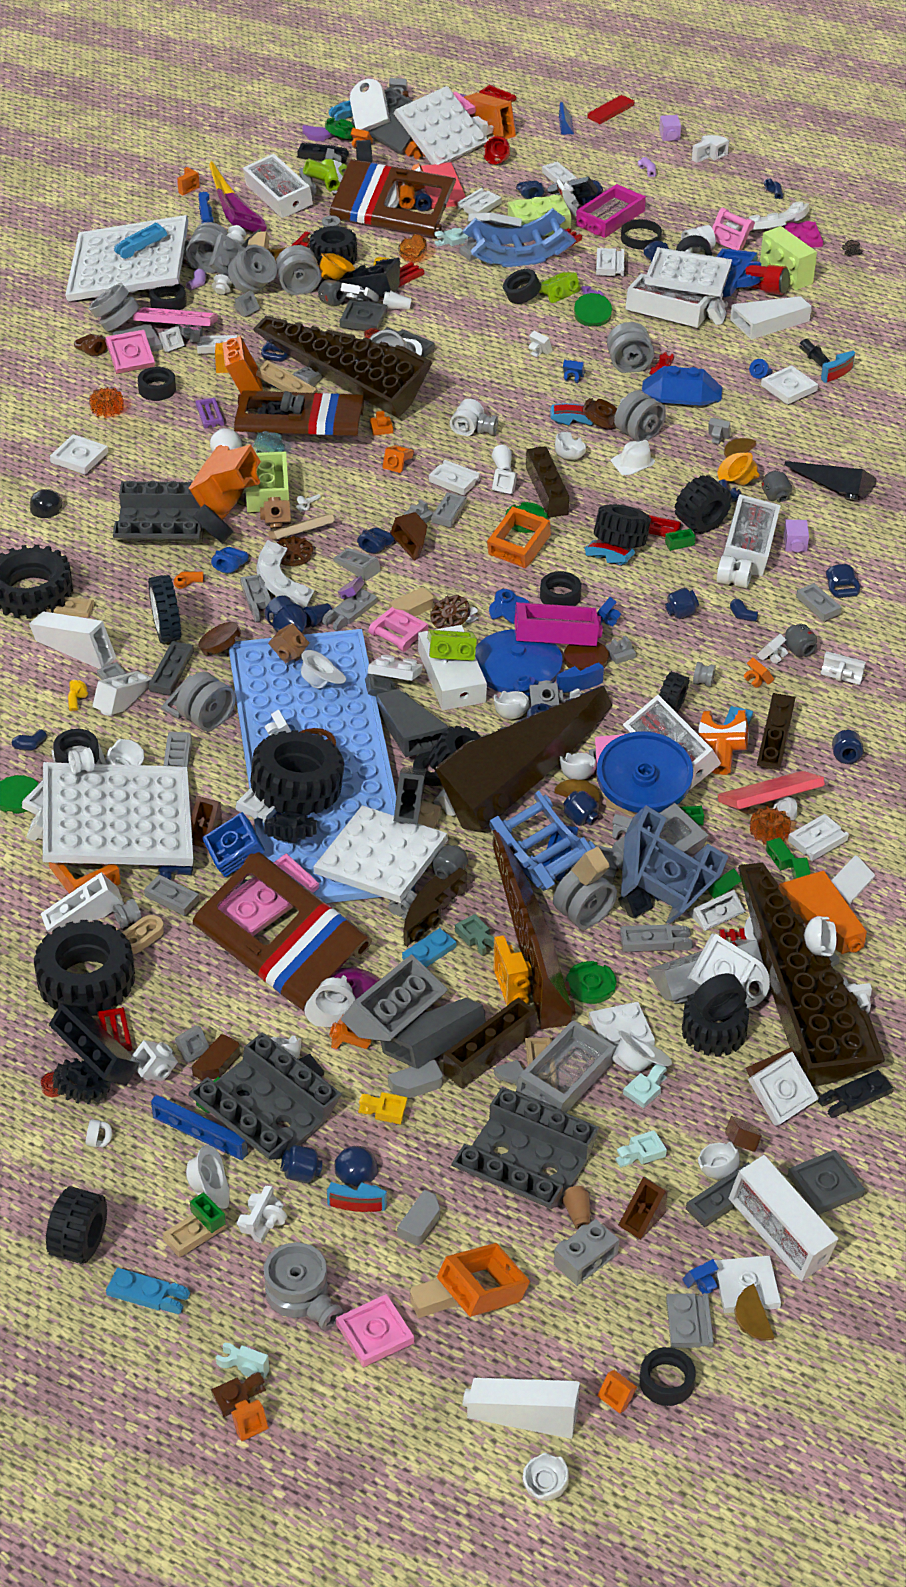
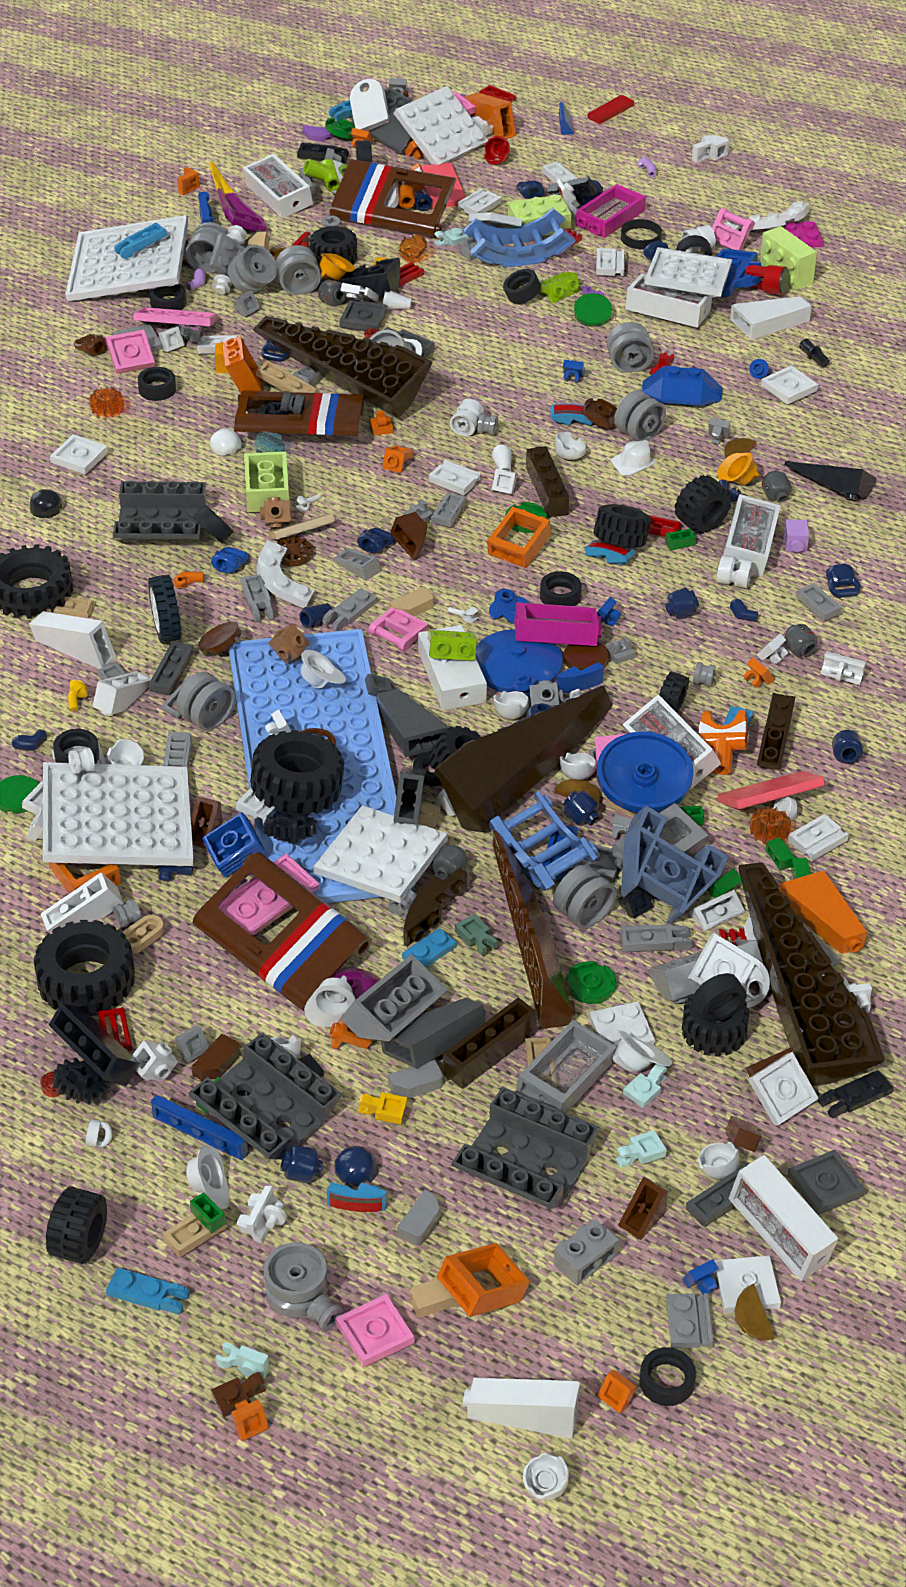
(113, 307): light grey wheel -> none
(171, 895): light grey plate -> none
(211, 421): medium lavender tile -> none
(225, 477): orange piece -> none
(285, 613): dark blue helmet -> none
(351, 588): medium lavender tile -> none
(387, 666): white plate -> none
(450, 612): reddish brown wheel -> none
(509, 1071): light grey tile -> none
(511, 971): light orange plate -> none
(539, 344): white tile -> none
(578, 1205): medium nougat cone -> none
(591, 866): tan piece -> none
(670, 128): lavender brick -> none
(716, 310): white plate -> none
(774, 187): dark blue arm -> none
(821, 936): white hair -> none
(838, 368): slope -> none
(852, 248): clear smoke plate -> none
(853, 879): white slope -> none

